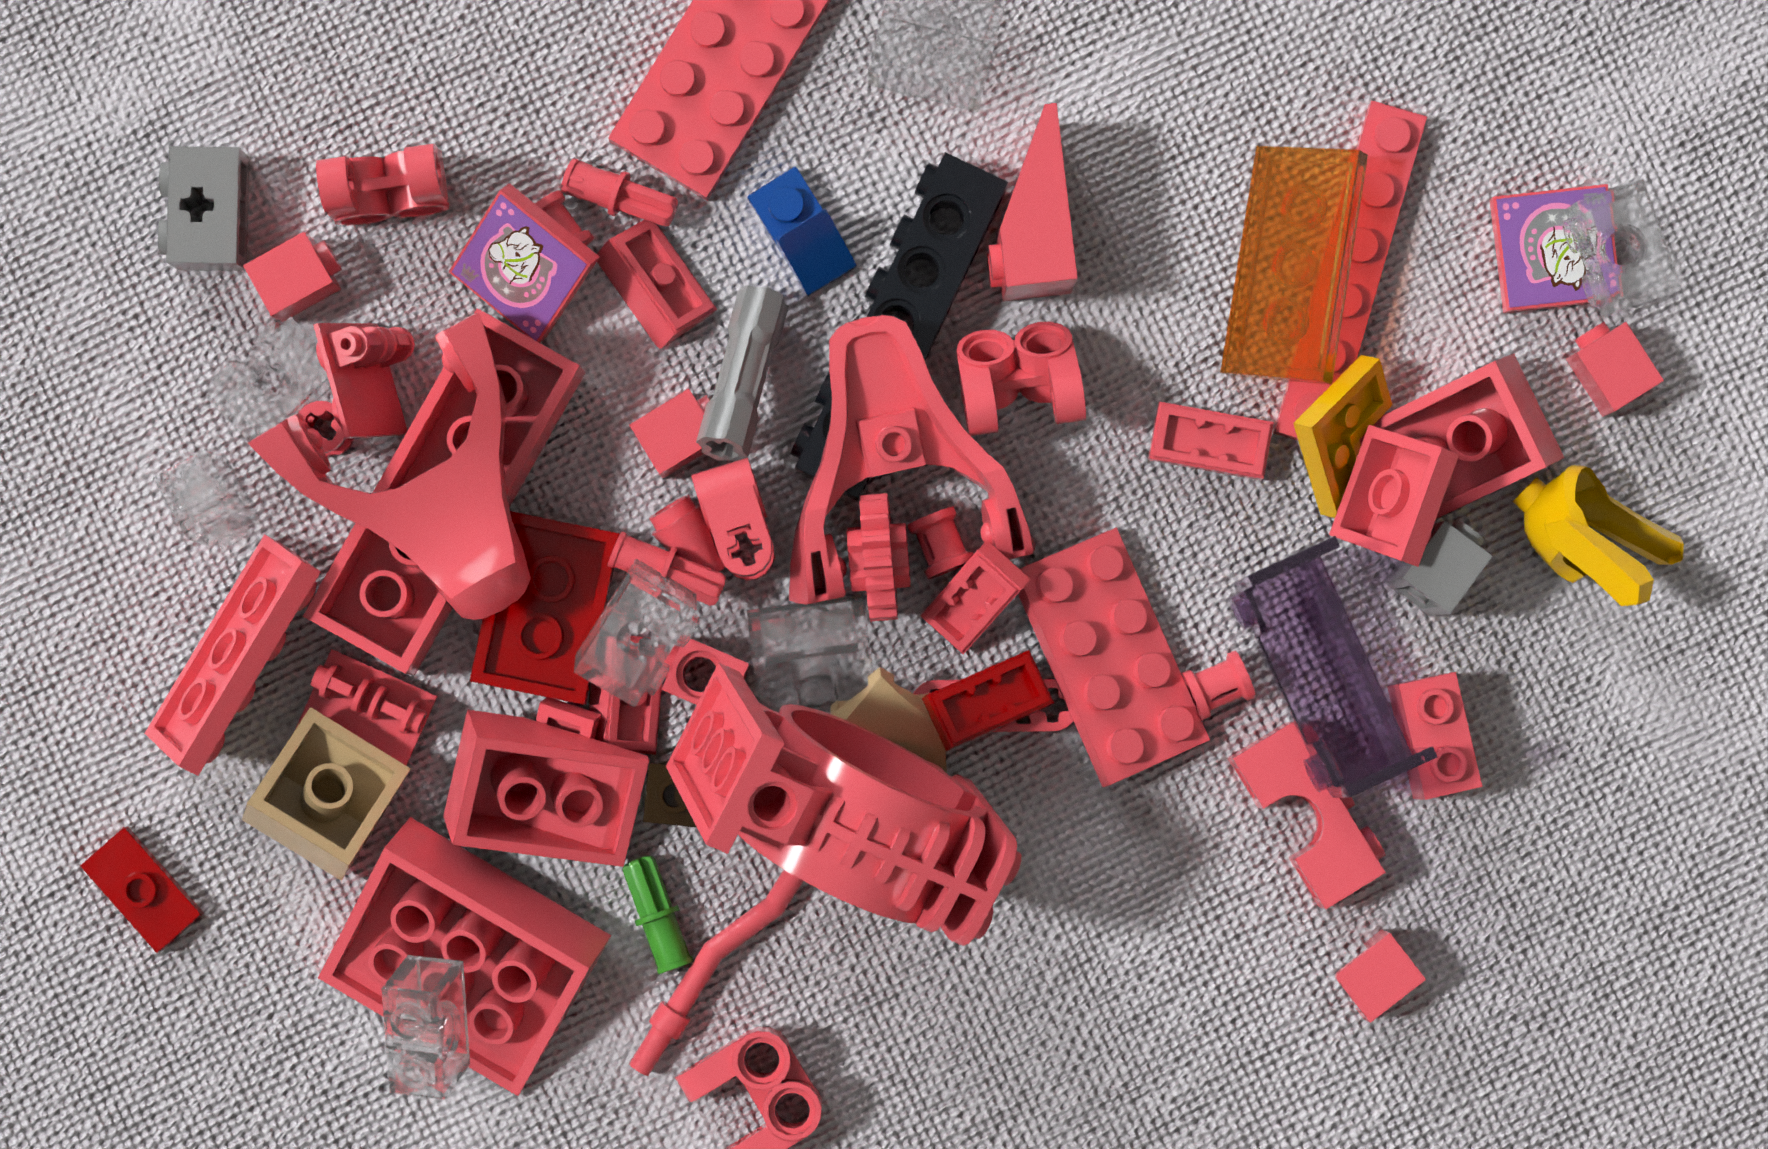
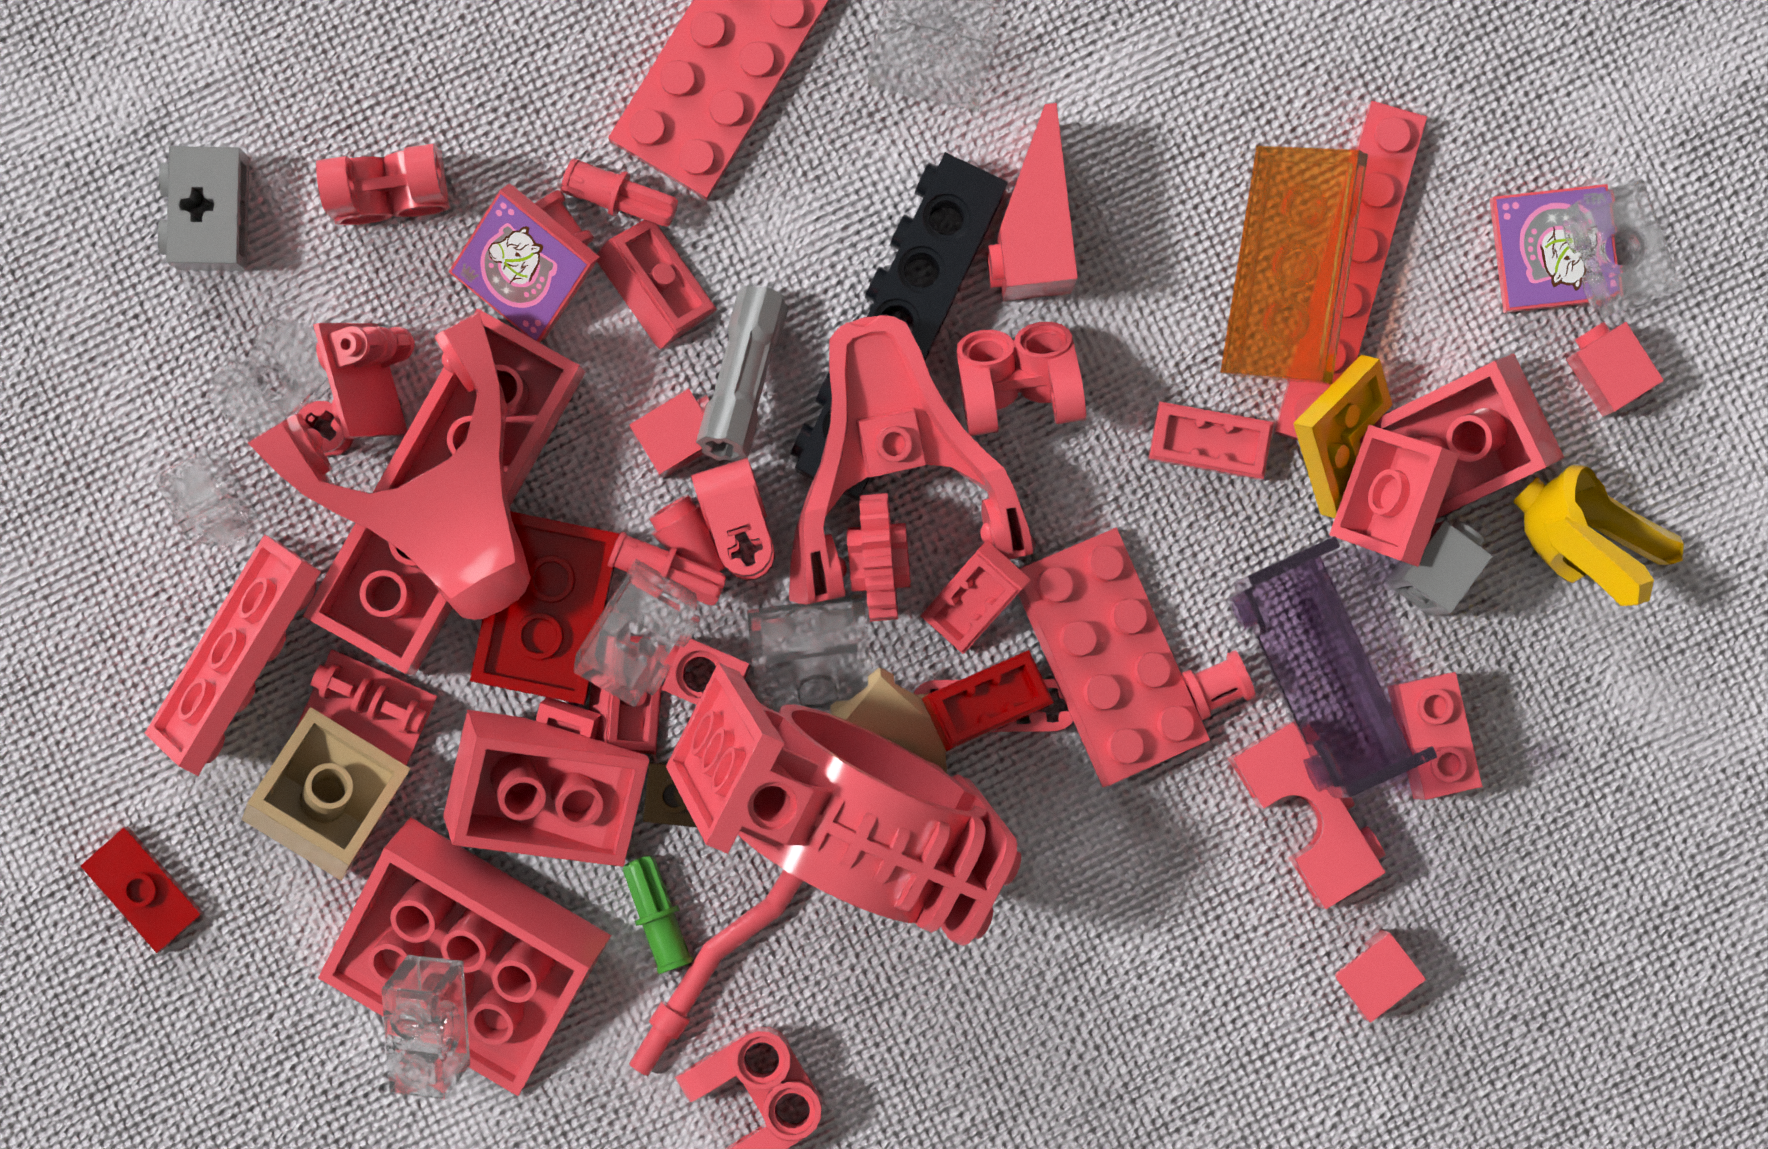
(294, 275): coral brick -> none
(802, 231): blue slope -> none
(940, 542): coral bush -> none

